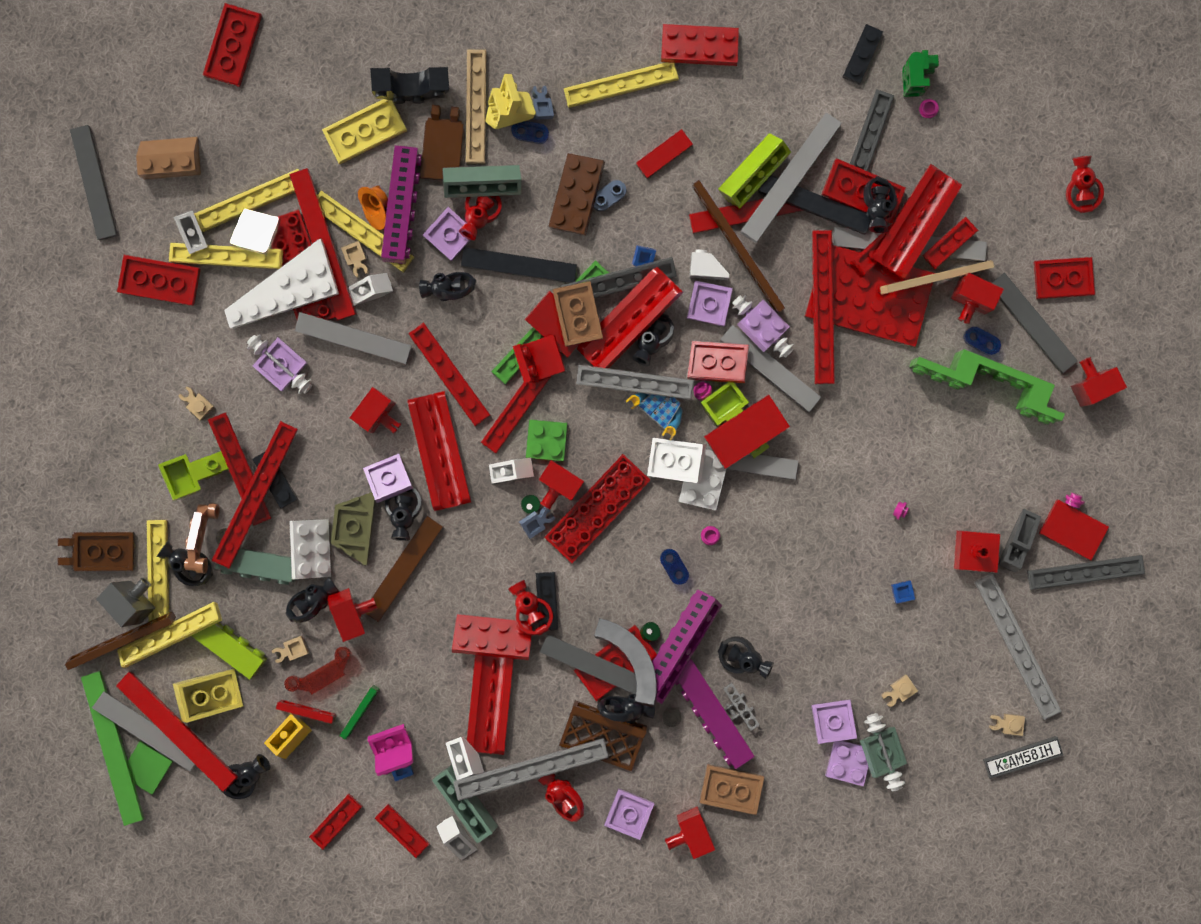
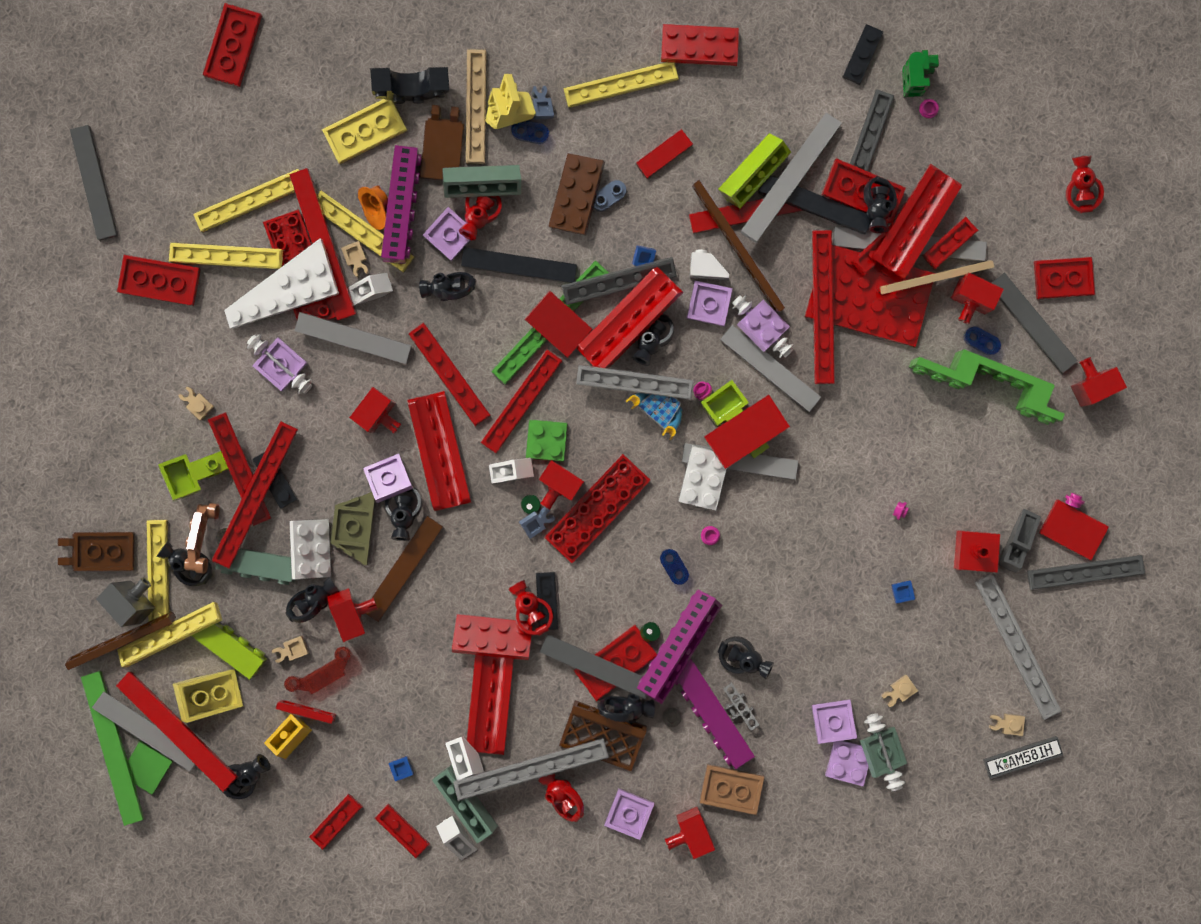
(168, 158): medium nougat slope -> none
(190, 232): white slope -> none
(255, 232): clear smoke tile -> none
(359, 712): green tile -> none
(391, 749): dark pink bracket -> none
(539, 359): red bracket -> none
(577, 313): medium nougat plate -> none
(637, 655): tile -> none
(676, 460): white plate -> none
(718, 362): tile -> none

